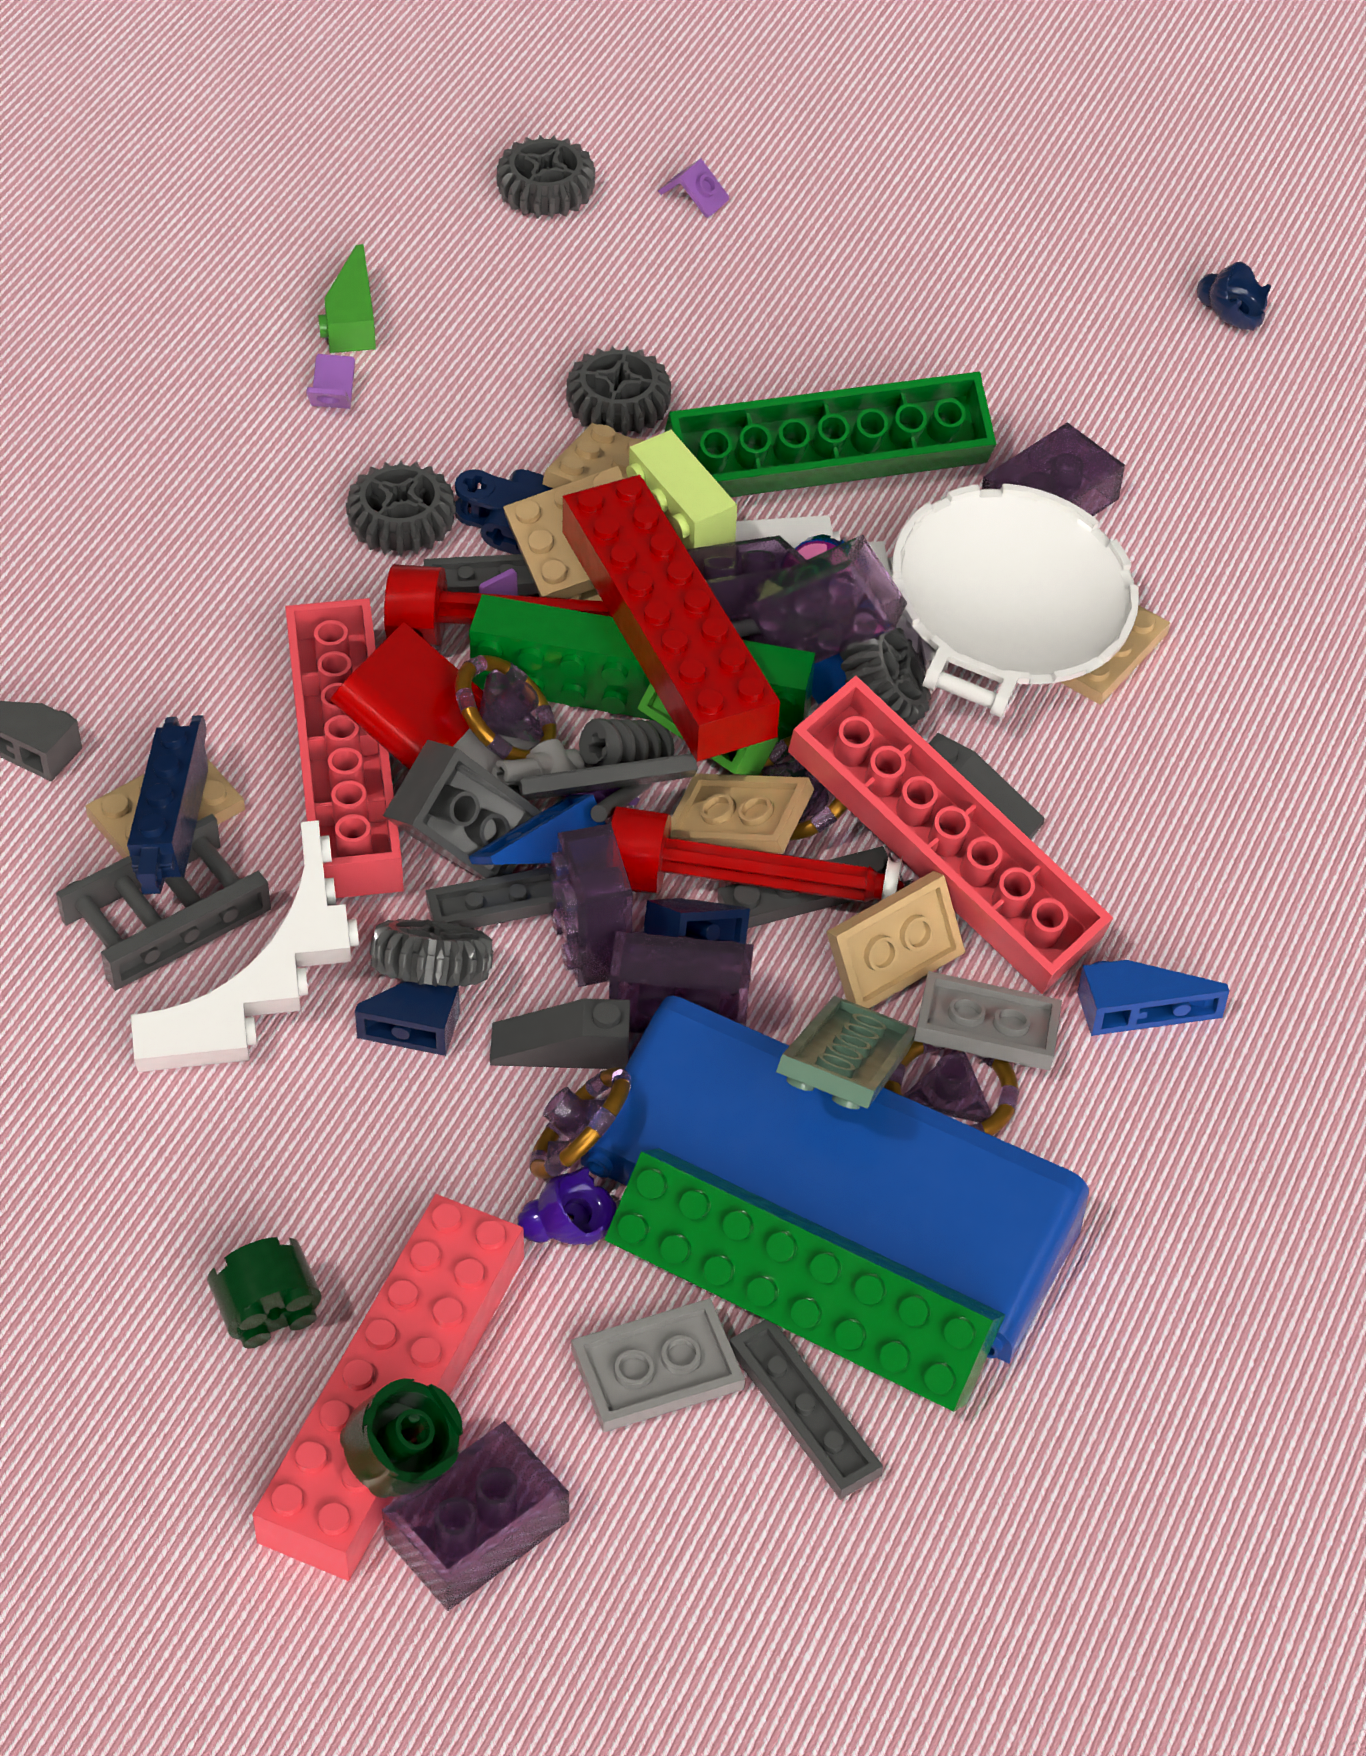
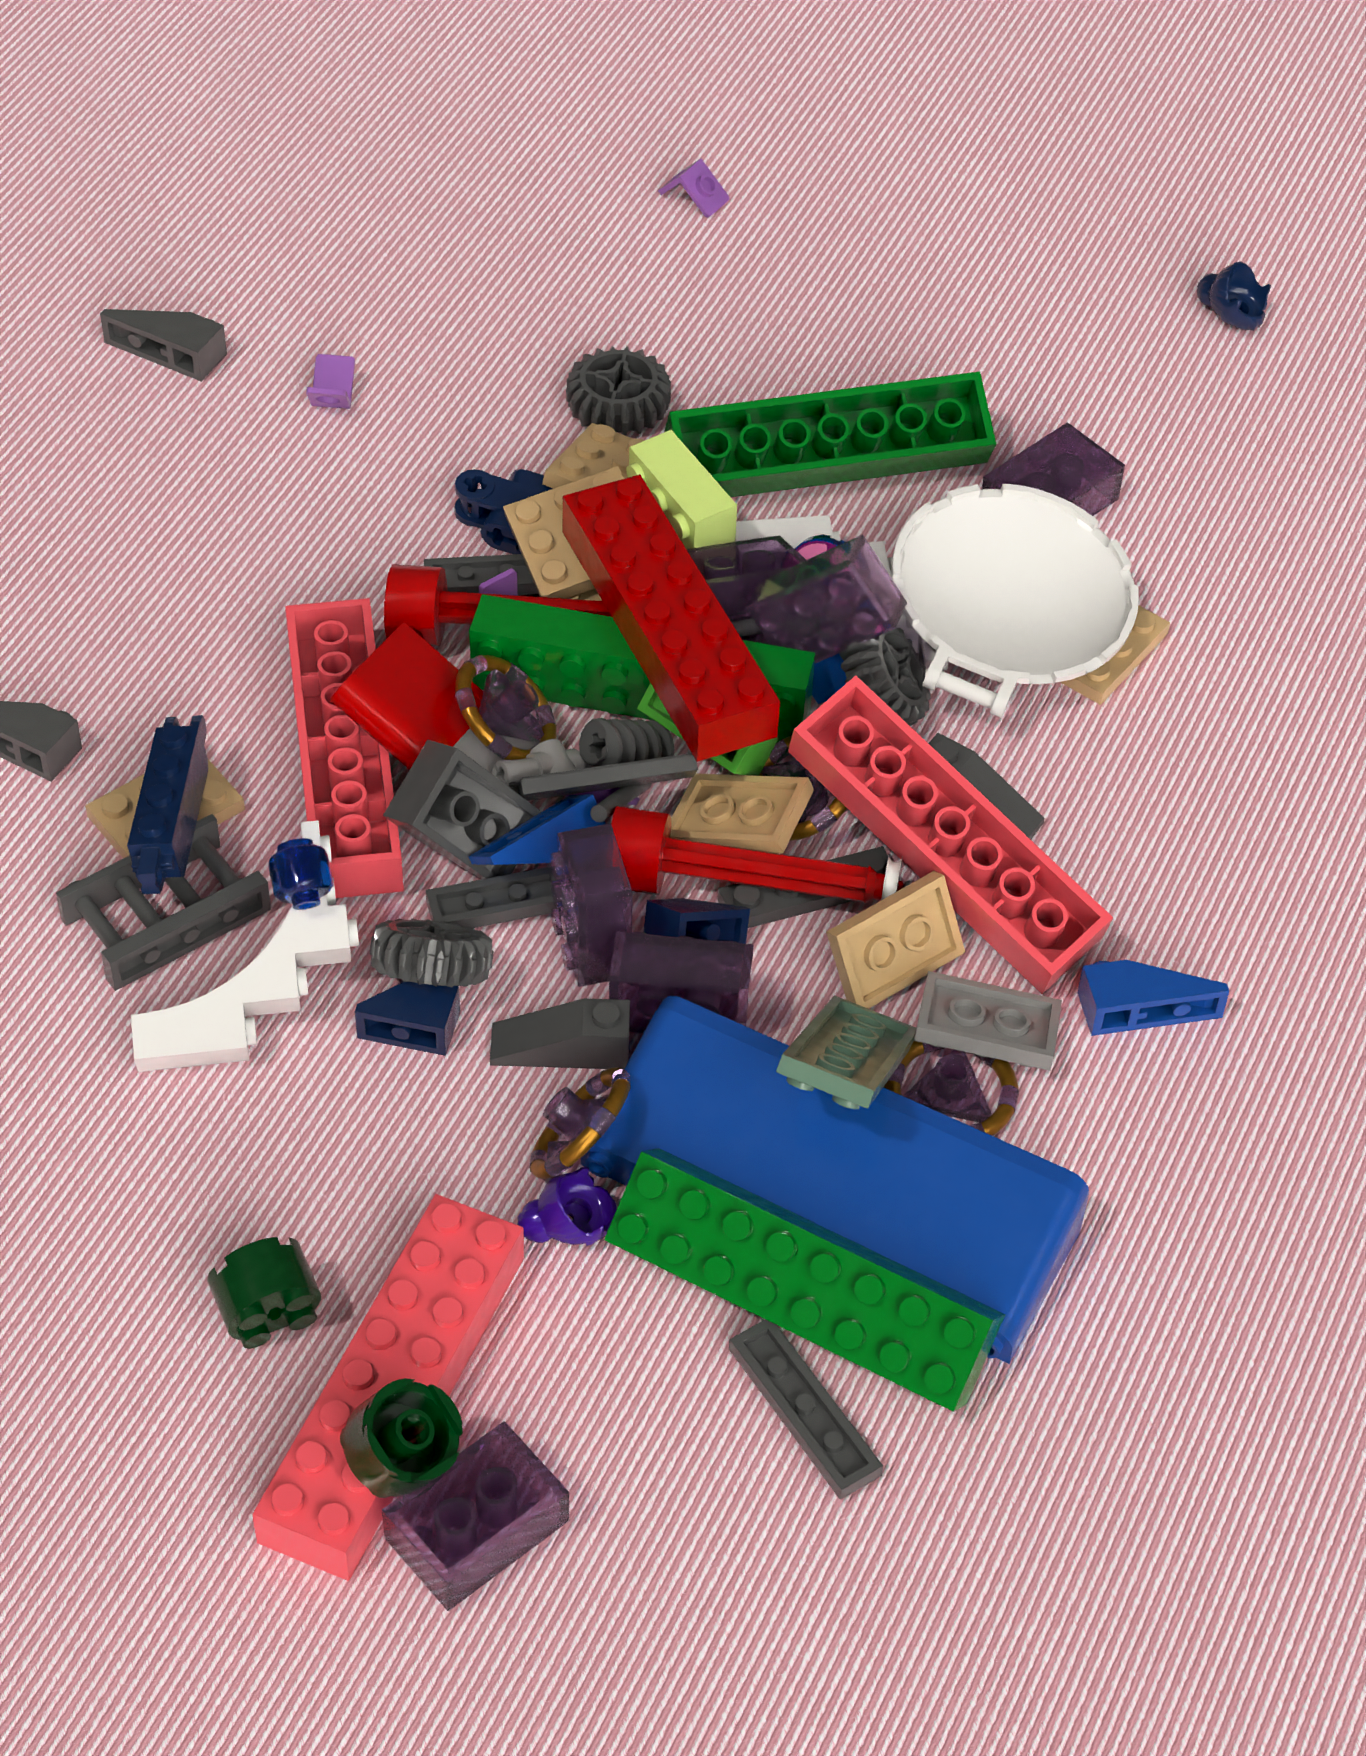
(167, 338): none -> dark grey slope
(300, 873): none -> clear blue head
(349, 308): bright green slope -> none
(401, 514): dark grey gear -> none
(545, 176): dark grey gear -> none
(657, 1365): light grey plate -> none

